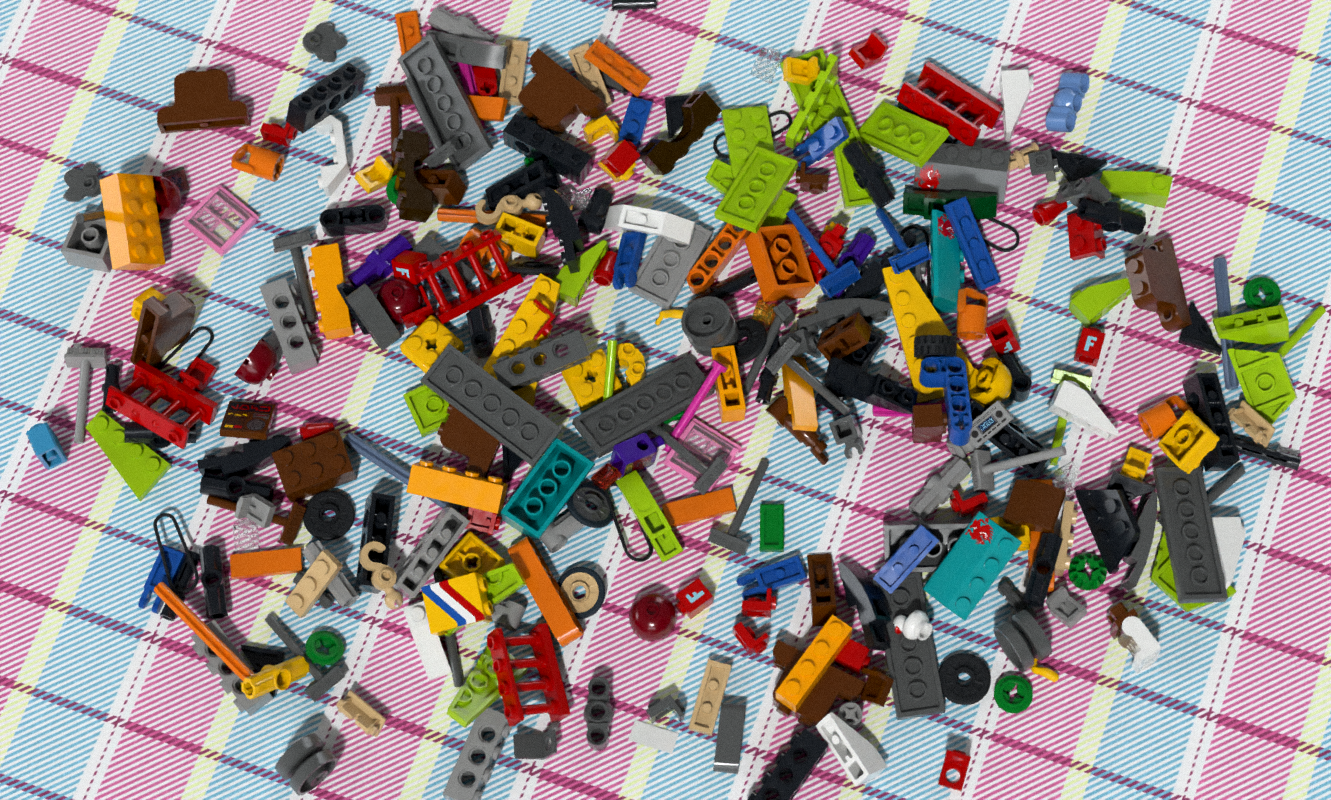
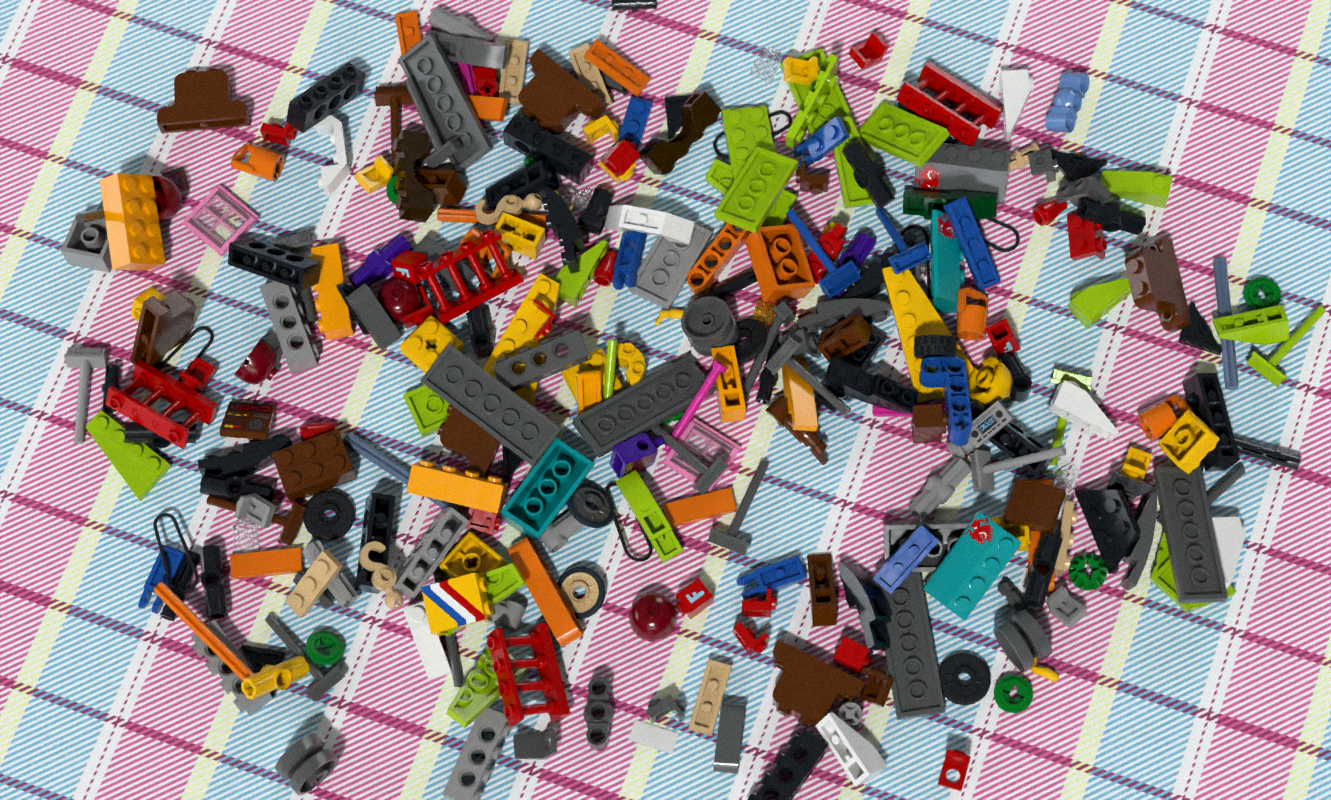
(46, 445): dark azure brick -> none
(82, 183): dark grey plate -> none
(274, 263): none -> black brick
(327, 42): dark grey plate -> none
(349, 227): black beam -> none
(366, 717): tan hinge -> none
(533, 268): black wheel -> none
(588, 390): none -> light orange tile
(606, 476): clear red tile -> none
(771, 527): green tile -> none
(813, 663): light orange brick -> none
(846, 431): dark grey brick -> none
(914, 626): white animal -> none
(968, 506): red bracket -> none
(1089, 346): red brick -> none
(1133, 636): white hips -> none
(1253, 423): tan hinge -> none
(1264, 381): lime wing -> none

